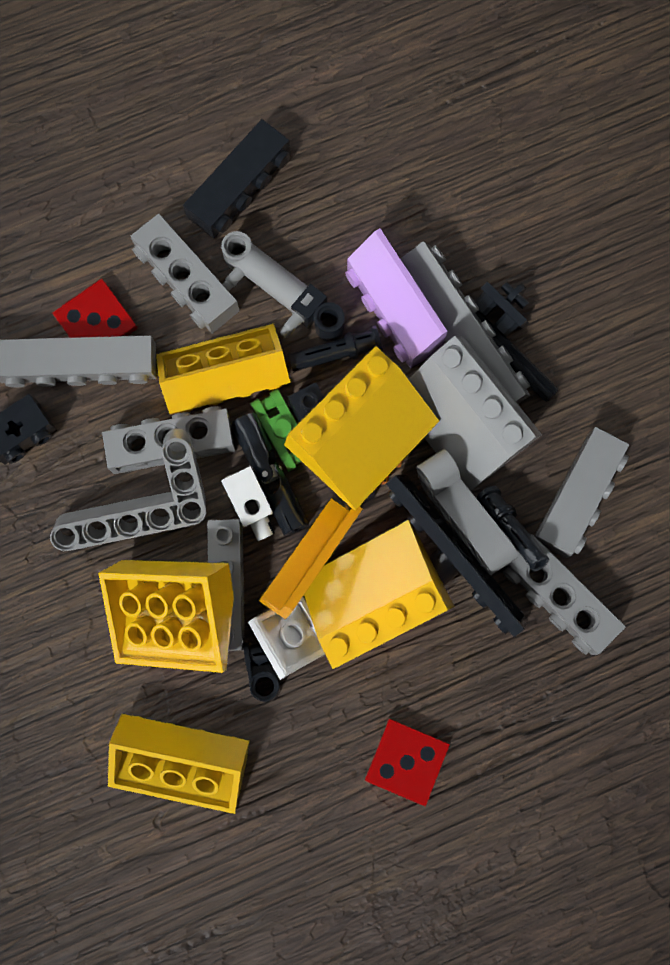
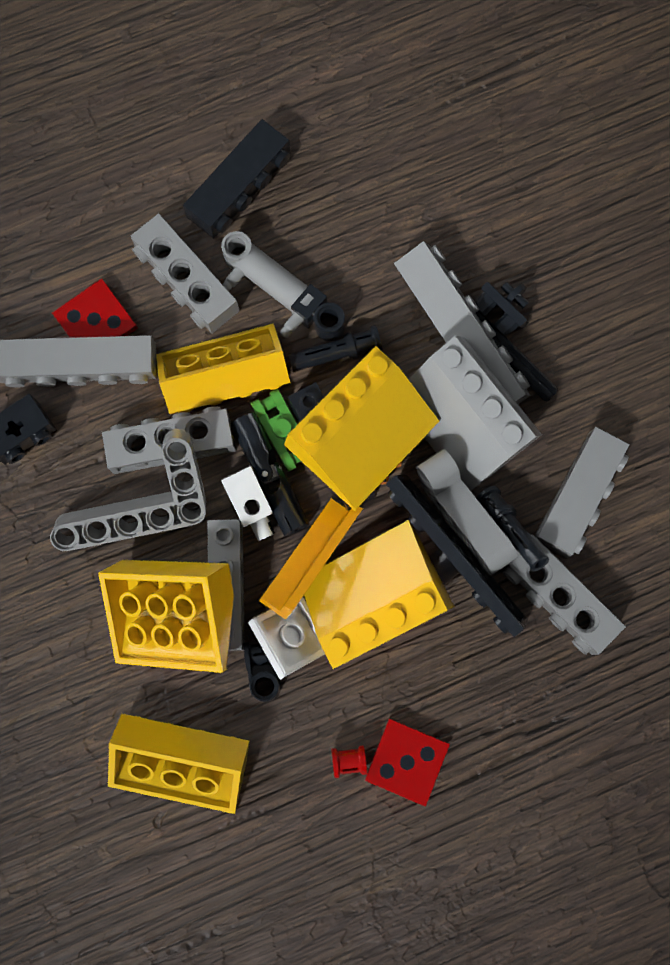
(349, 761): none -> red bush
(395, 300): lavender slope -> none

